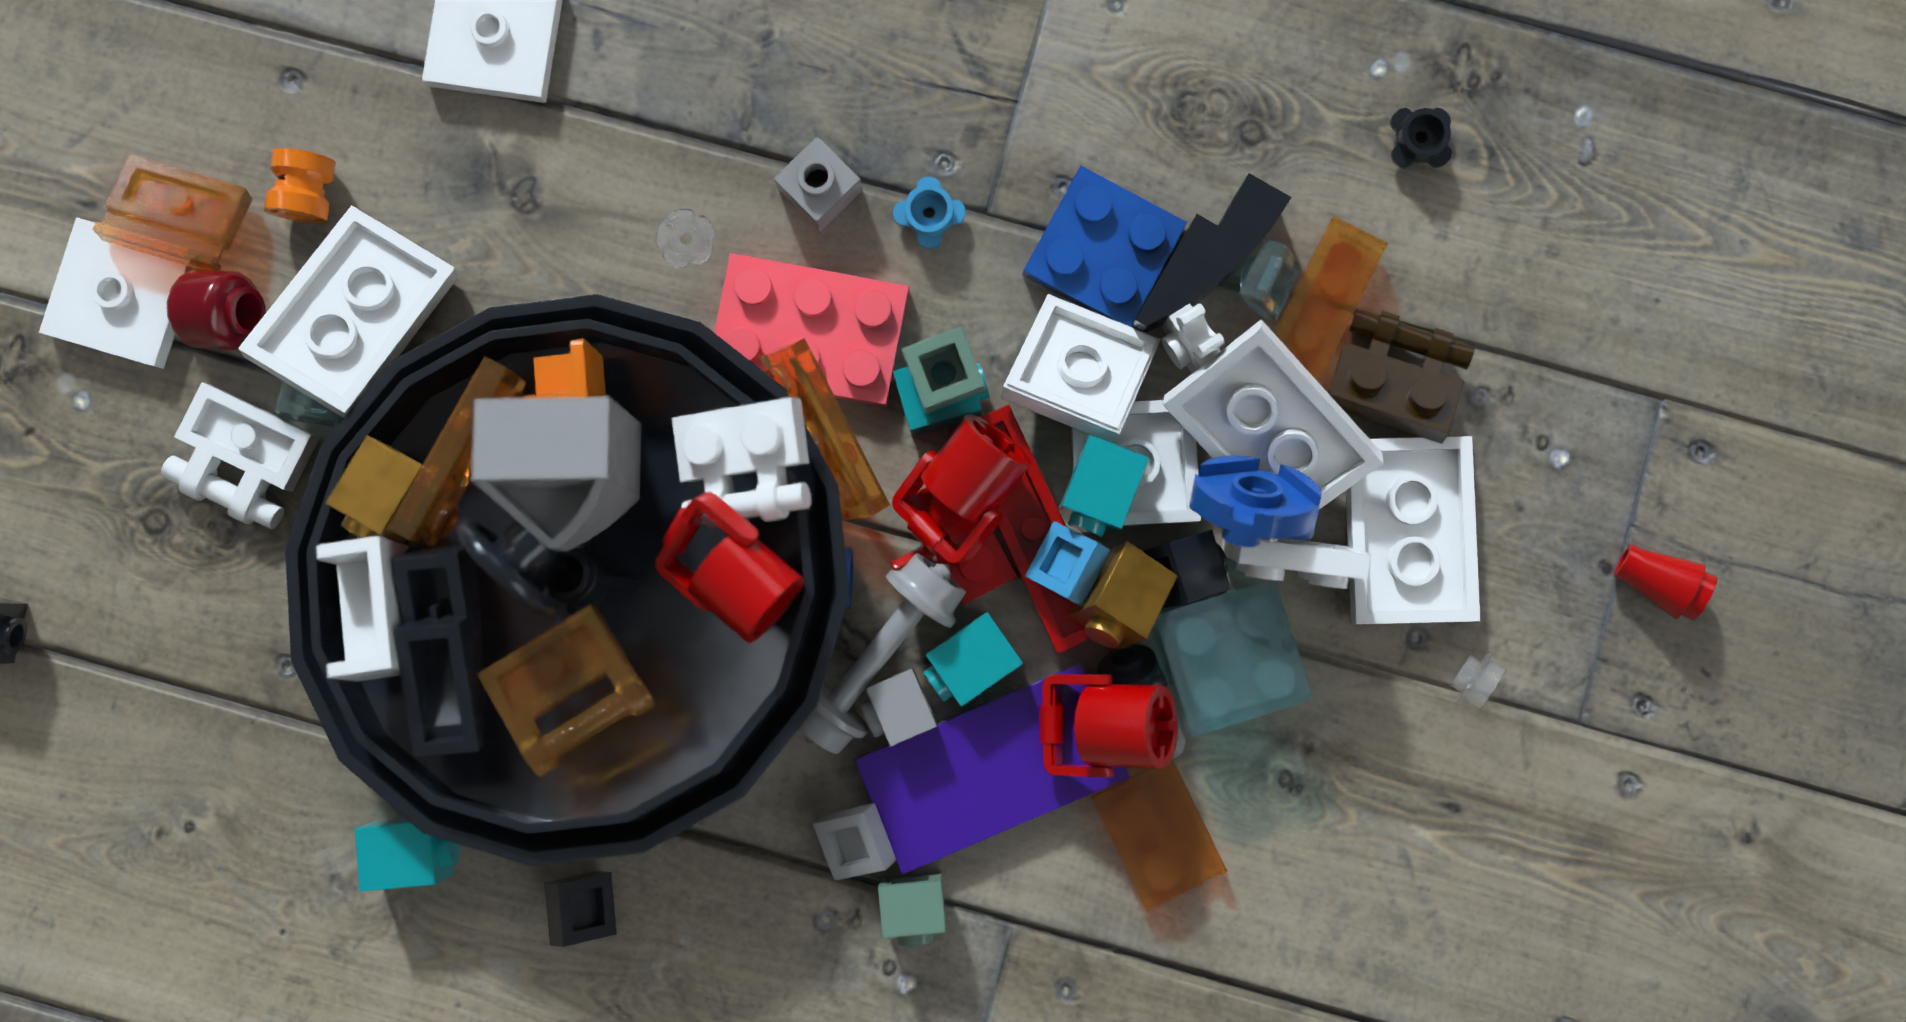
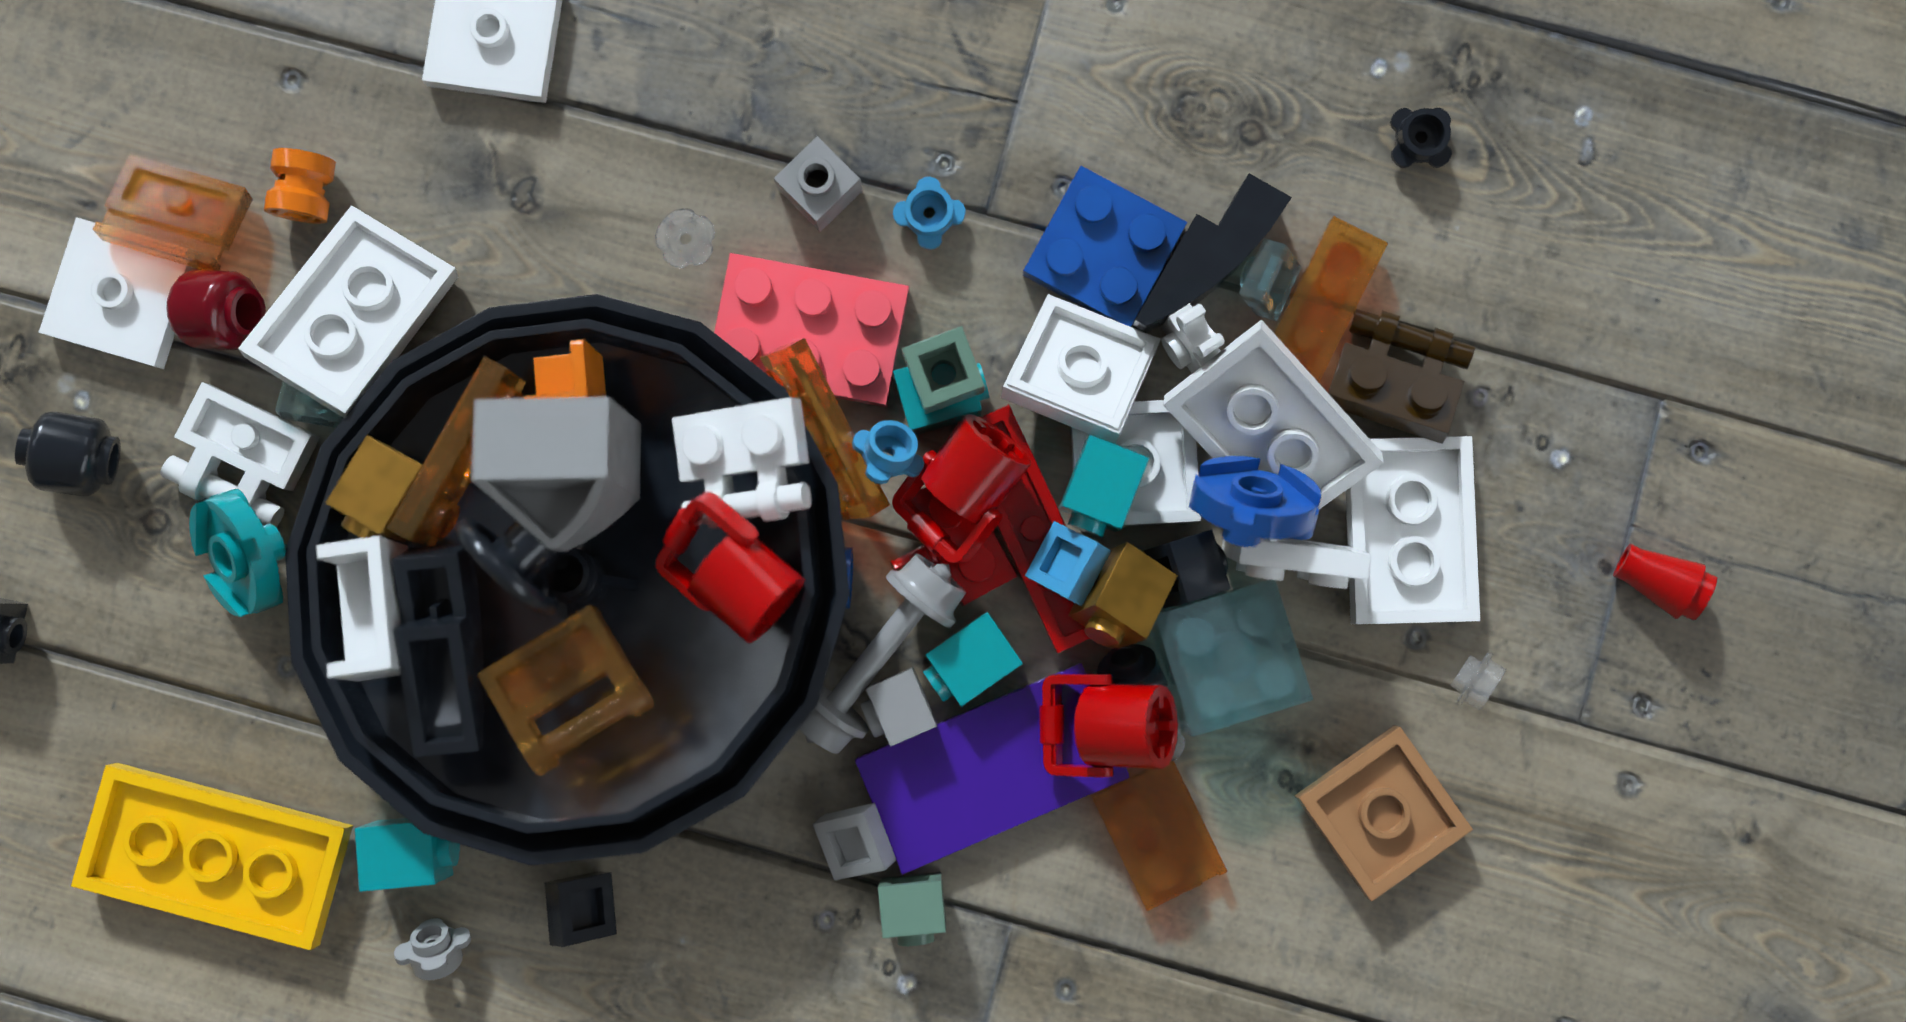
(68, 454): none -> black head
(212, 856): none -> yellow plate
(239, 552): none -> teal plate
(433, 949): none -> light grey plate
(894, 439): none -> dark azure plate
(1383, 812): none -> medium nougat plate

